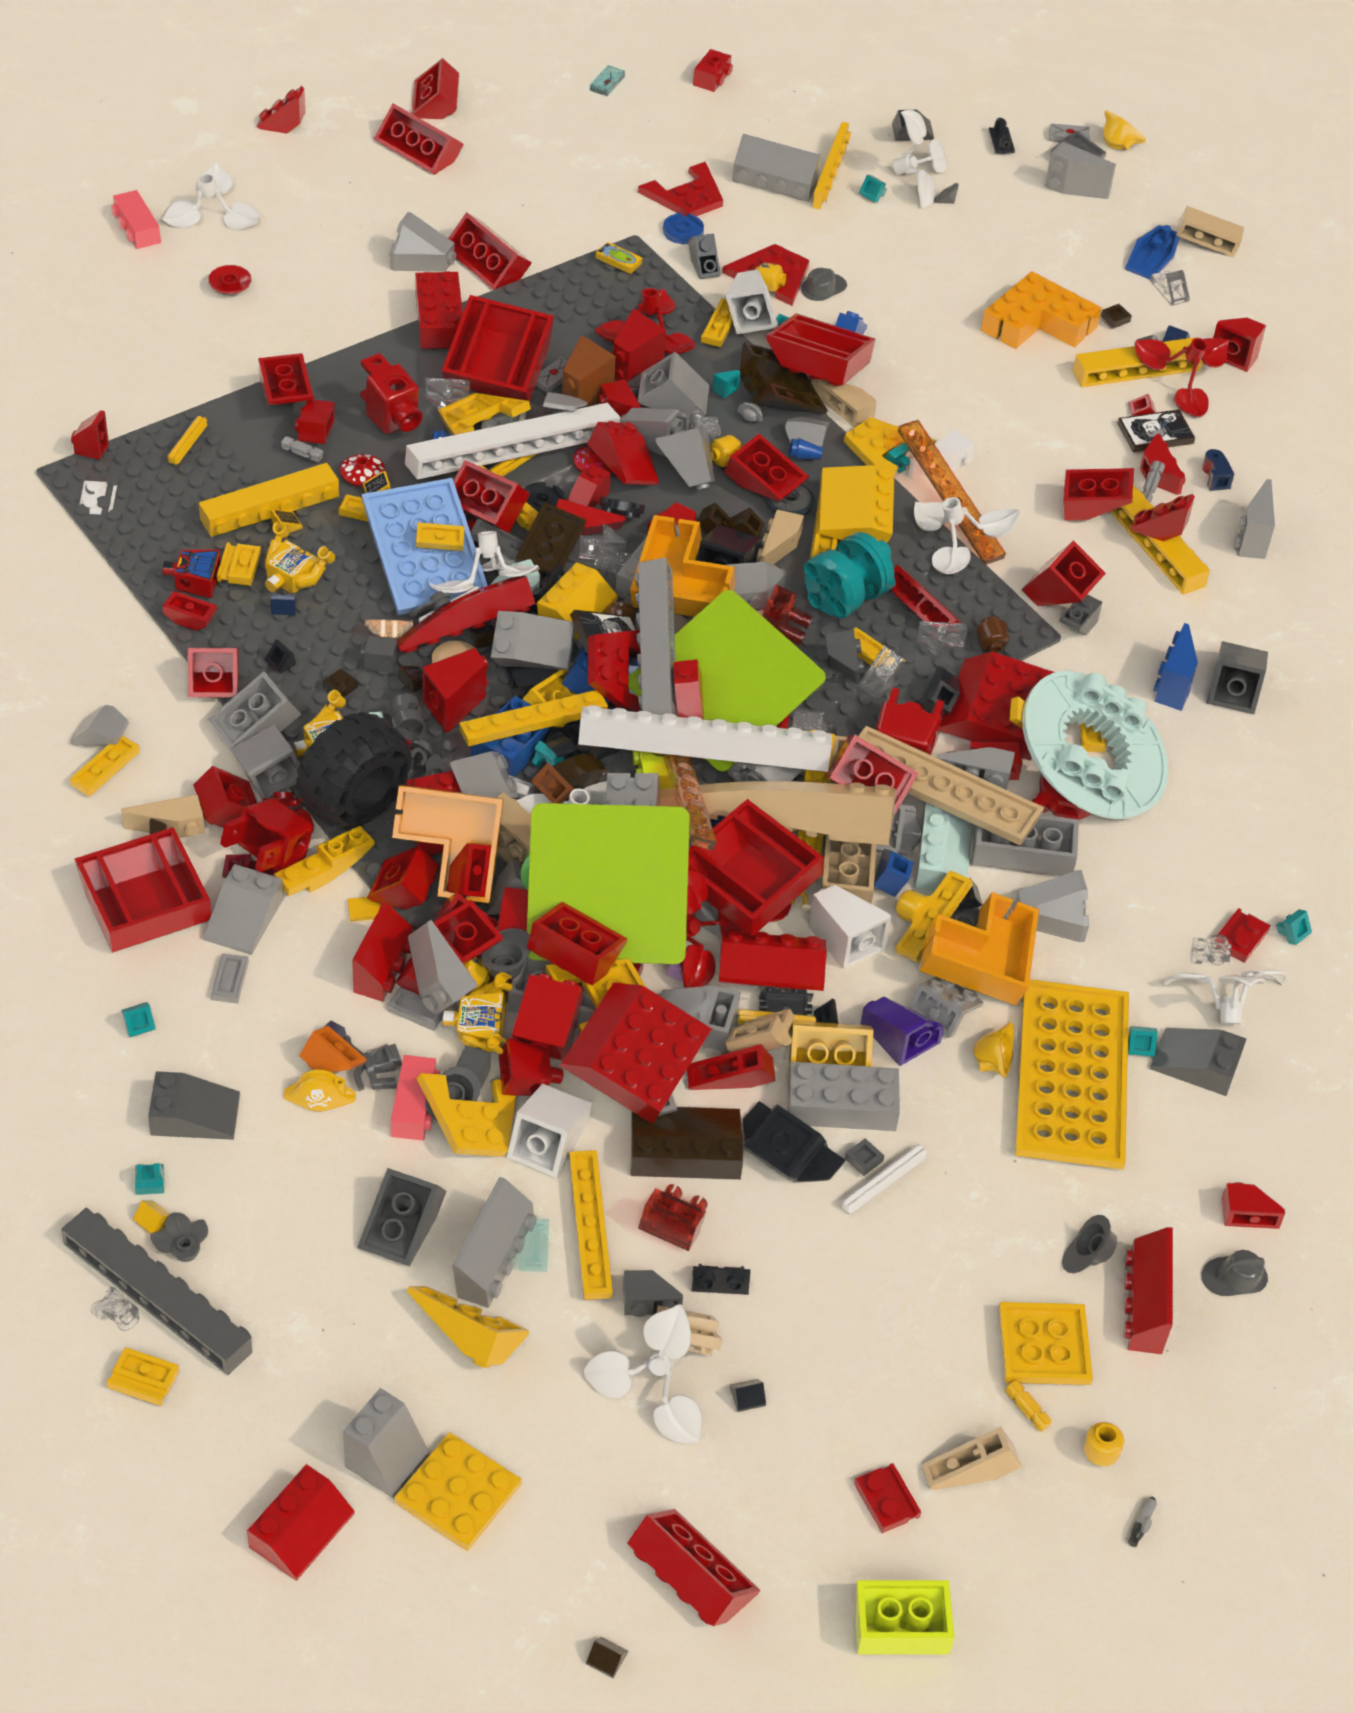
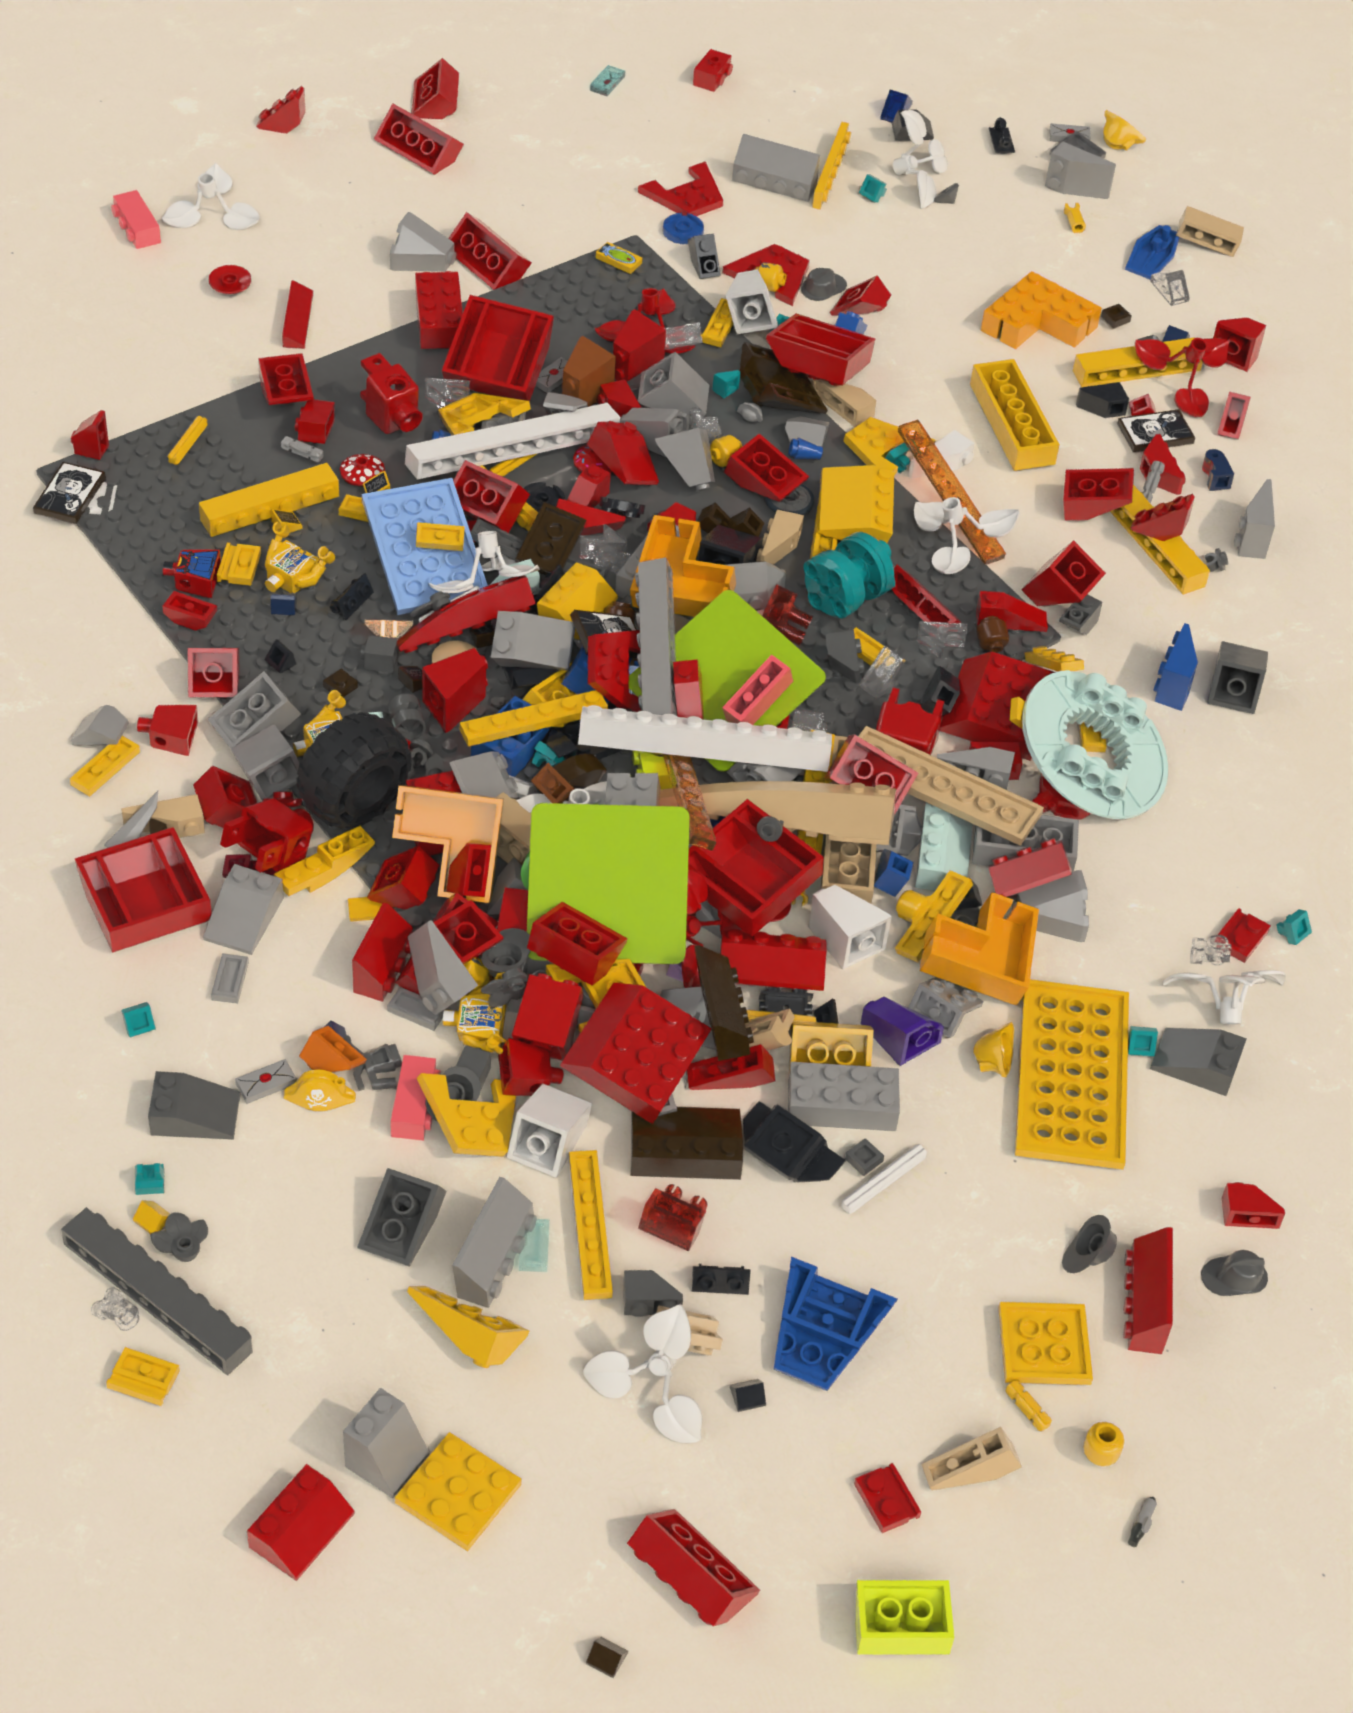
(69, 492): none -> tile
(135, 825): none -> light grey bar
(171, 728): none -> red torso
(265, 1081): none -> light grey tile
(297, 316): none -> red slope
(352, 597): none -> black hinge
(509, 987): none -> dark grey plate
(683, 336): none -> clear plate
(723, 1004): none -> dark brown slope
(758, 692): none -> coral brick
(770, 828): none -> dark grey plate
(824, 1325): none -> blue wedge
(863, 298): none -> red slope
(894, 102): none -> clear blue slope
(1014, 414): none -> yellow brick
(1014, 612): none -> red slope
(1030, 868): none -> red slope
(1054, 660): none -> yellow plate
(1075, 218): none -> yellow bar
(1103, 400): none -> black slope
(1216, 560): none -> dark grey plate
(1234, 415): none -> slope

